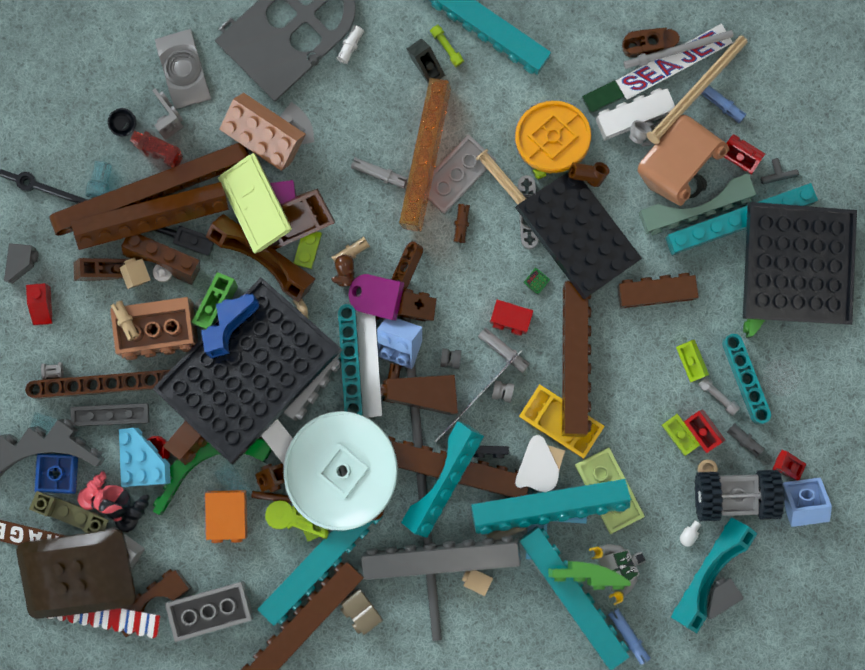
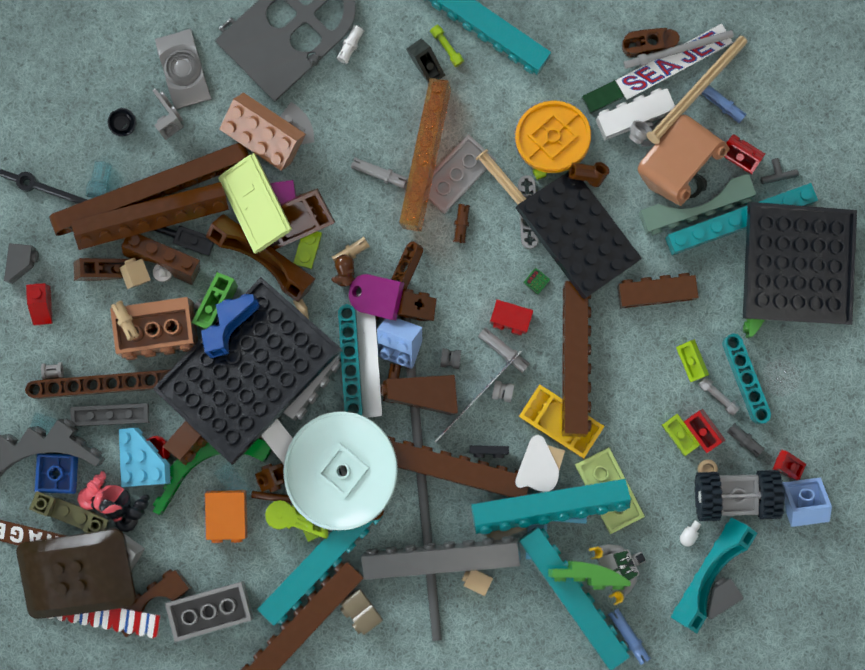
(157, 148): clear red hips -> none
(461, 448): teal arch -> none

